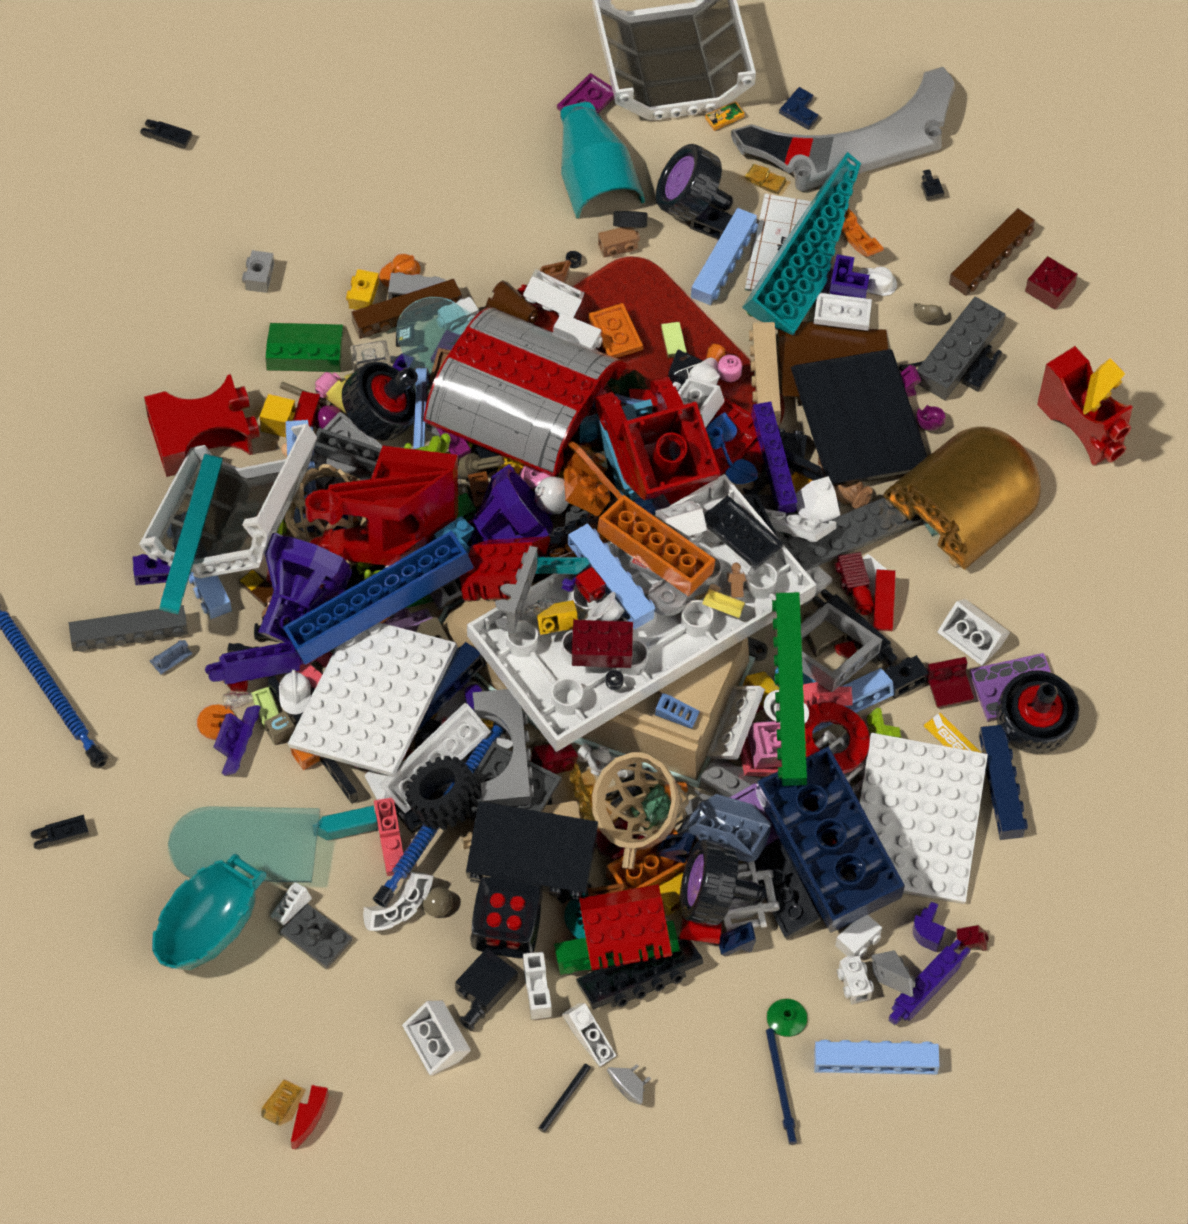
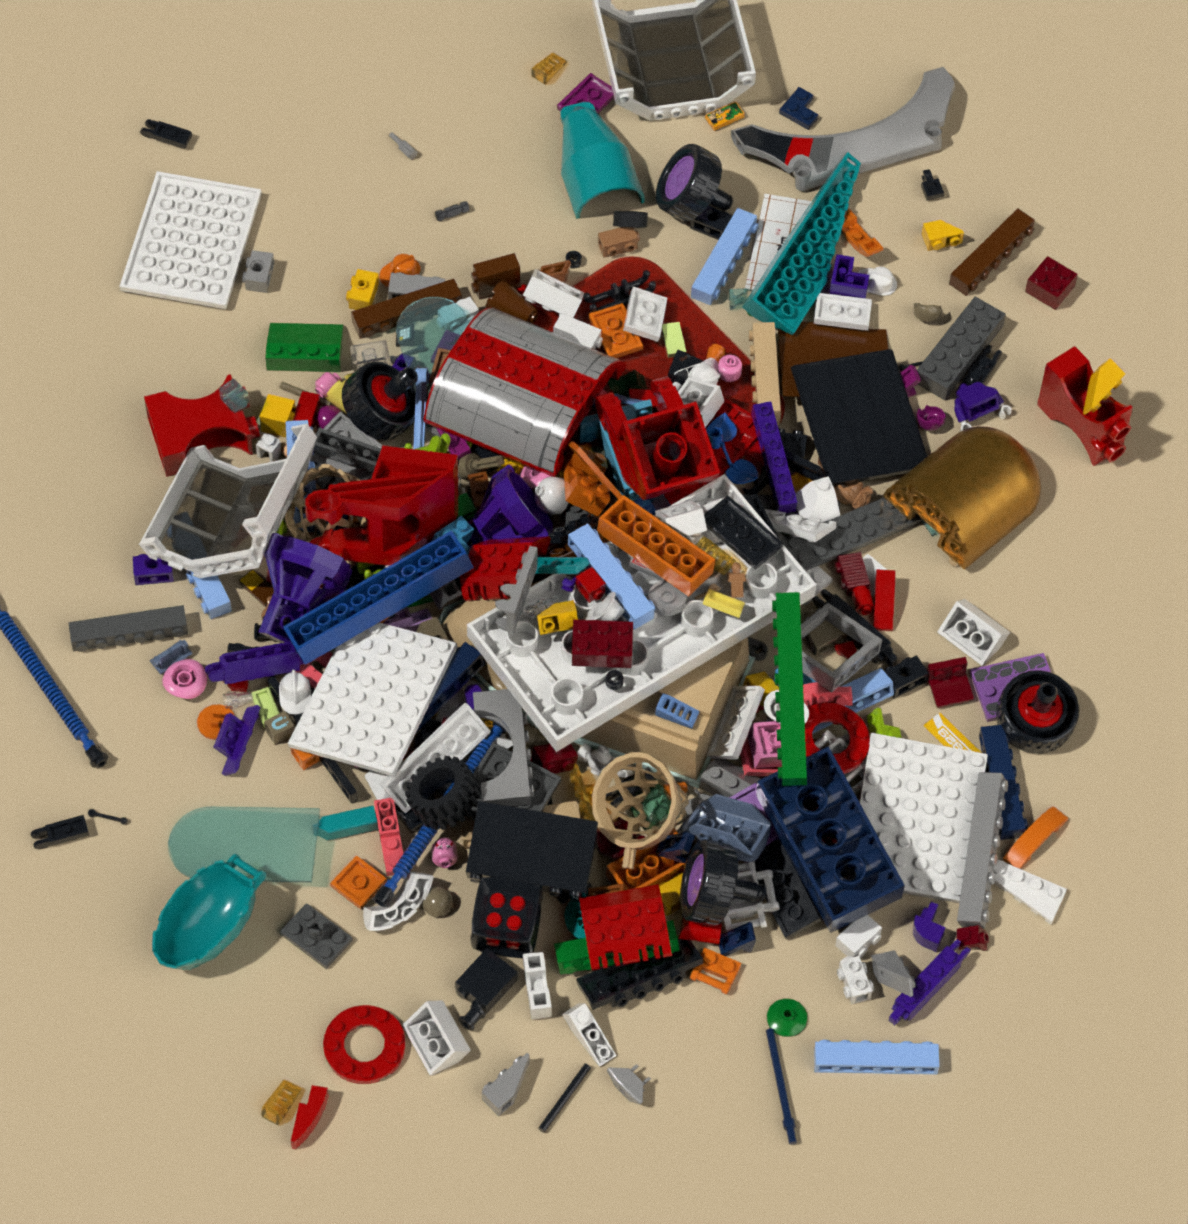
(92, 813): none -> black hinge
(185, 679): none -> bright pink hat
(190, 240): none -> white plate
(191, 534): teal beam -> none
(234, 395): none -> clear light blue brick
(269, 444): none -> white window
(295, 899): white slope -> none
(358, 882): none -> orange plate
(373, 1070): none -> red plate
(404, 146): none -> light grey axle
(444, 853): none -> bright pink head
(452, 211): none -> black axle
(491, 272): none -> reddish brown brick
(504, 1090): none -> light grey slope
(545, 77): none -> clear yellow slope
(619, 294): none -> black piece
(645, 314): none -> white plate
(717, 551): none -> clear yellow slope
(719, 966): none -> orange plate
(737, 297): none -> clear light blue slope
(764, 179): clear yellow slope -> none
(941, 234): none -> yellow slope
(977, 401): none -> dark purple torso
(981, 850): none -> light grey brick
(1034, 837): none -> orange slope
(1037, 893): none -> white wing

